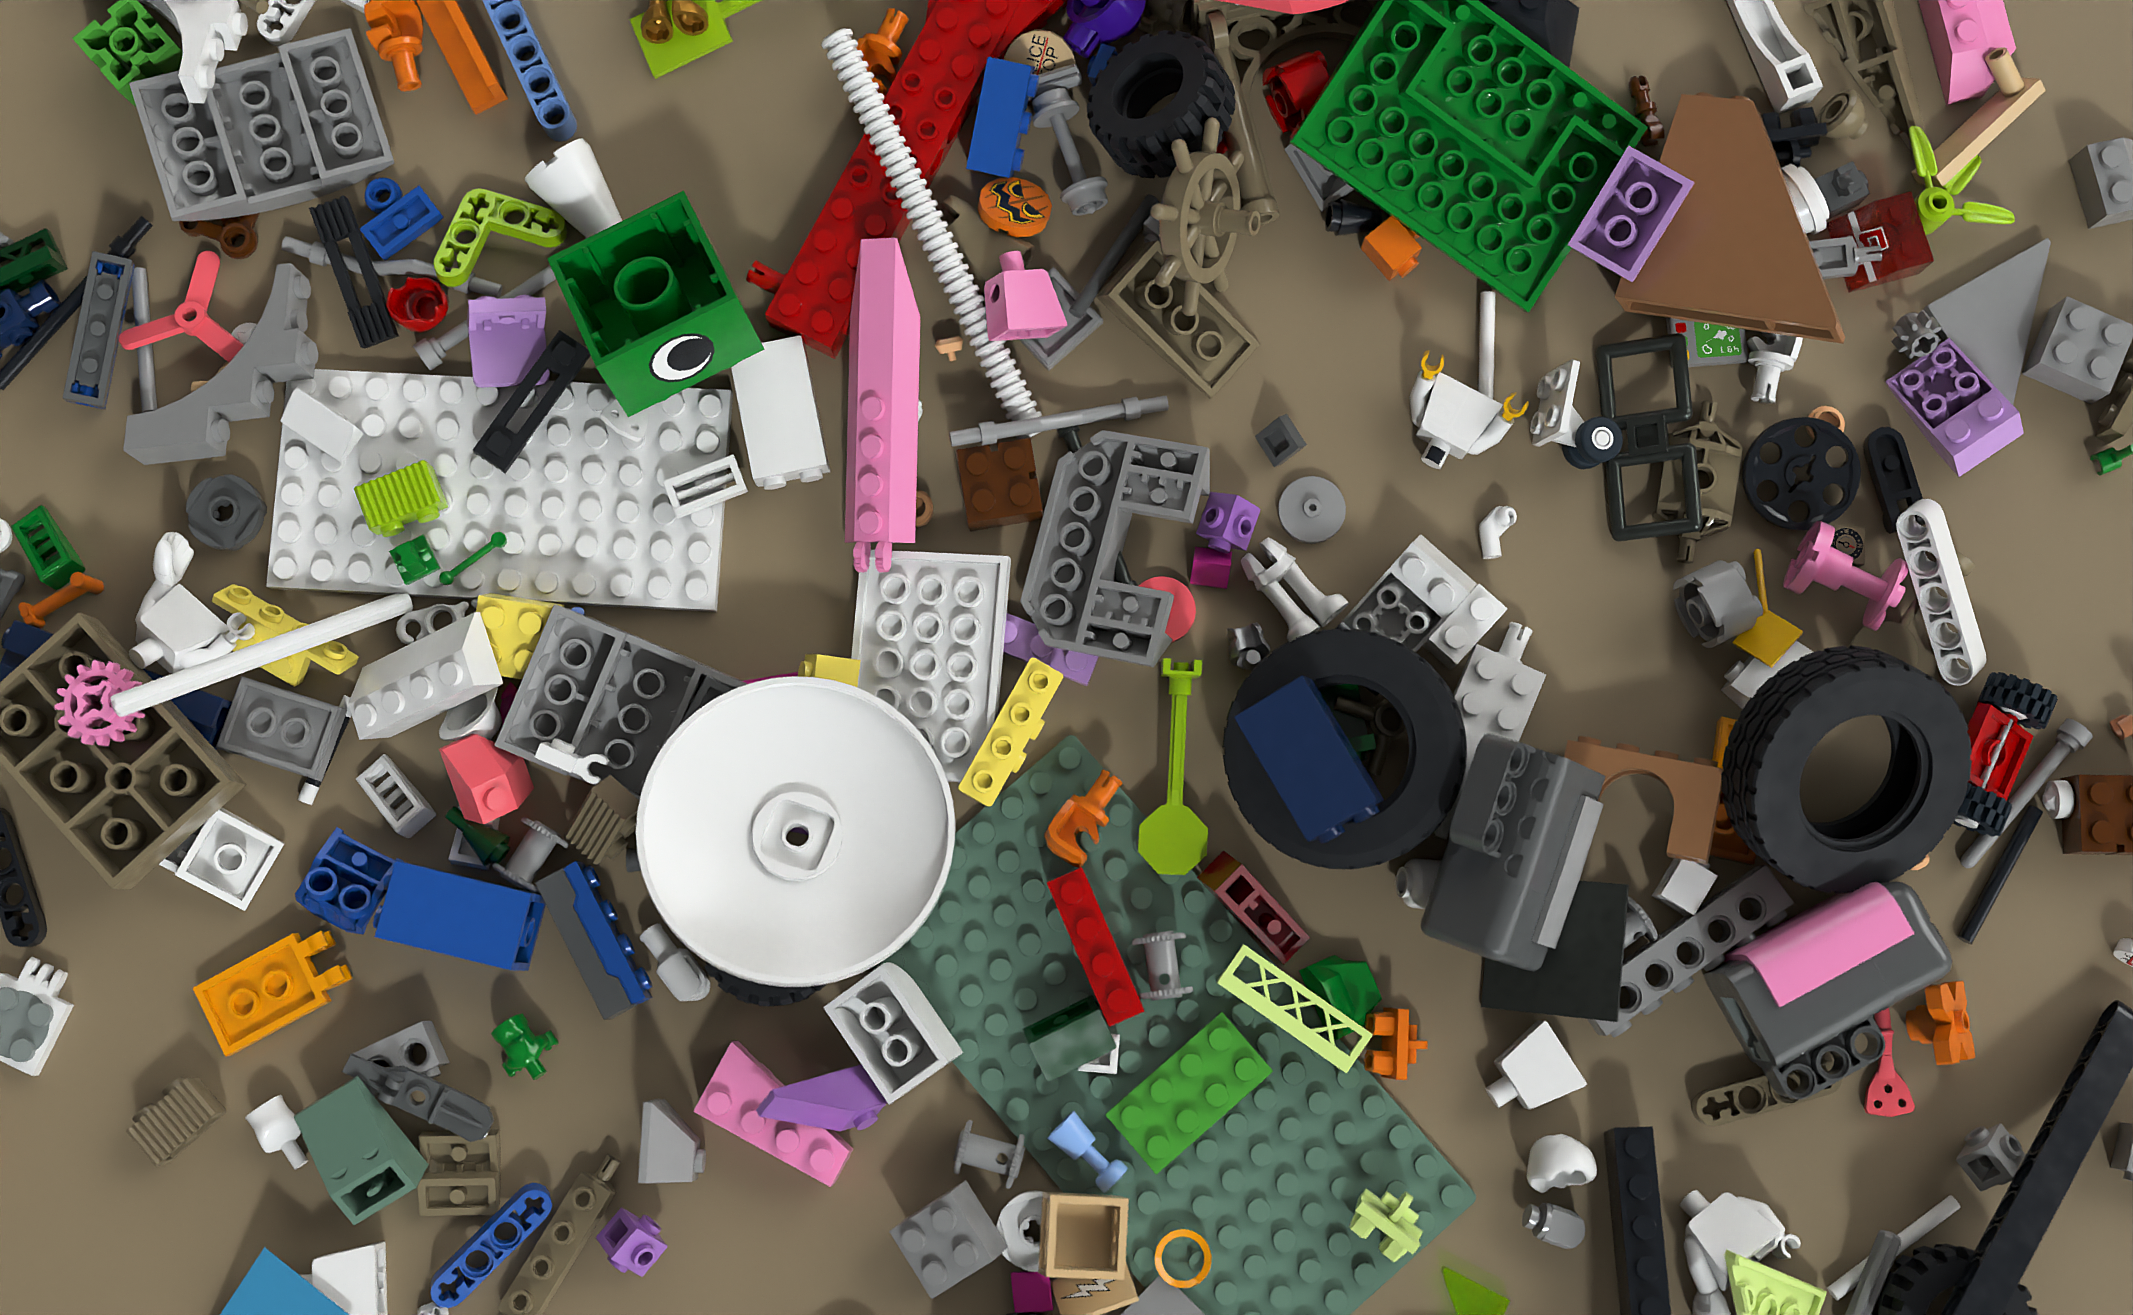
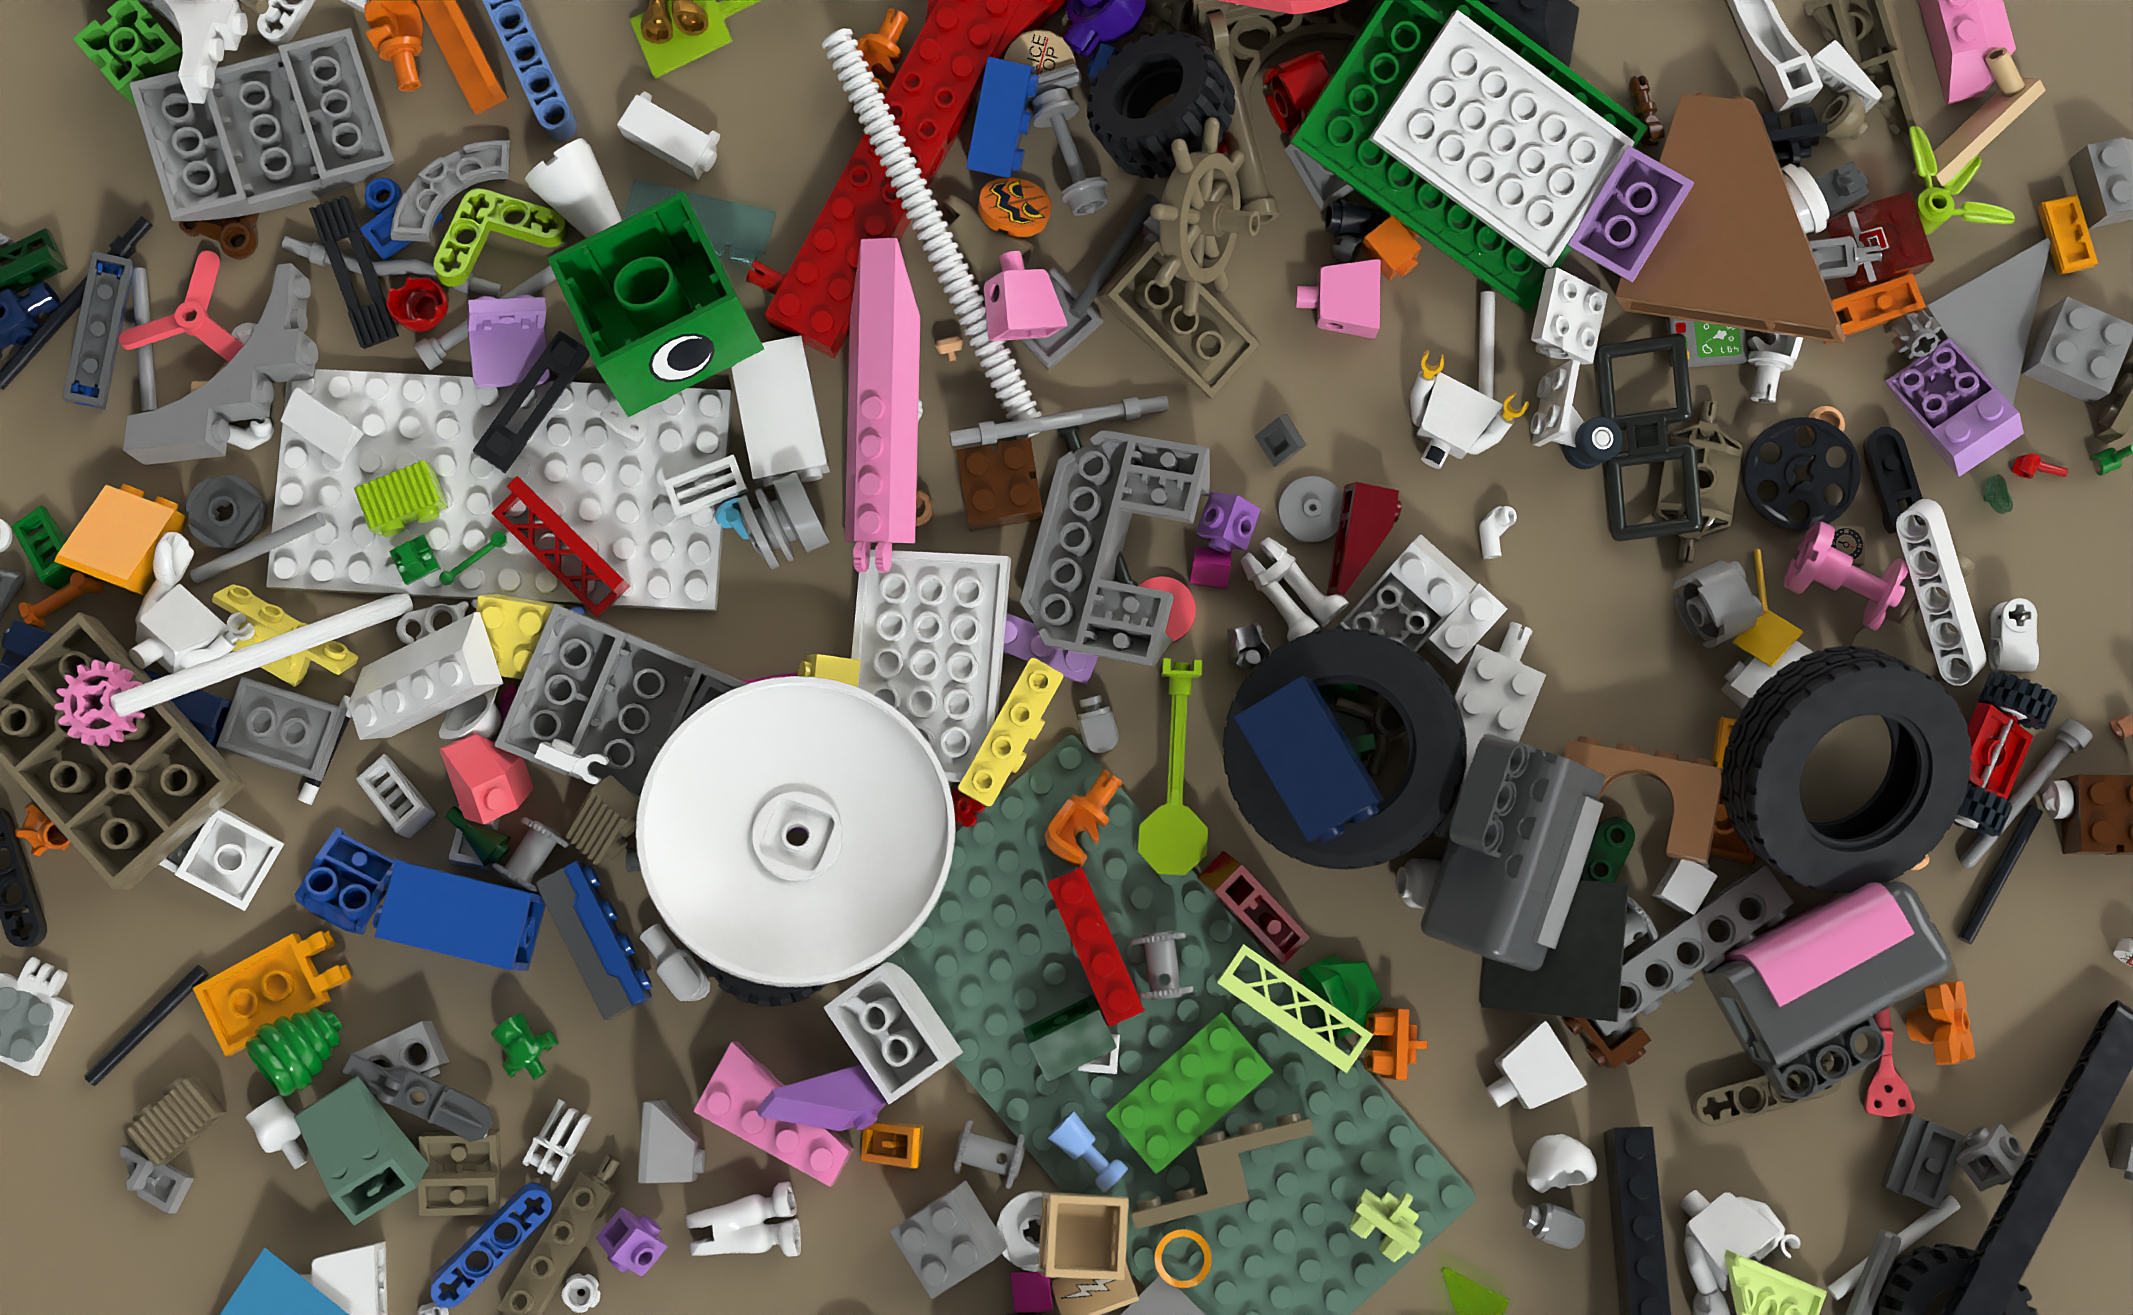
(41, 832): none -> orange rock
(120, 537): none -> light orange slope
(146, 1025): none -> black bar
(159, 1185): none -> light grey slope
(253, 435): none -> white arm
(258, 547): none -> light grey bar
(294, 1048): none -> green piece
(442, 181): none -> light grey tile
(556, 1143): none -> white arm
(564, 533): none -> red fence
(581, 1303): none -> white plate
(668, 136): none -> white brick
(725, 222): none -> clear light blue windscreen
(730, 517): none -> medium azure plate
(741, 1225): none -> white piece
(782, 521): none -> light grey wheel
(893, 1144): none -> light orange slope
(965, 808): none -> red plant
(1097, 725): none -> light grey arm
(1221, 1170): none -> dark tan bracket
(1345, 298): none -> bright pink torso
(1347, 248): none -> dark grey hinge
(1363, 525): none -> dark red slope
(1501, 139): none -> white plate
(1568, 317): none -> white plate
(1607, 852): none -> dark green plate
(1625, 1049): none -> reddish brown bracket
(1842, 73): none -> white slope
(1879, 304): none -> orange plate
(1923, 1161): none -> dark grey plate
(1998, 494): none -> clear green piece
(2013, 643): none -> white piece
(2026, 466): none -> red hand
(2068, 234): none -> light orange plate

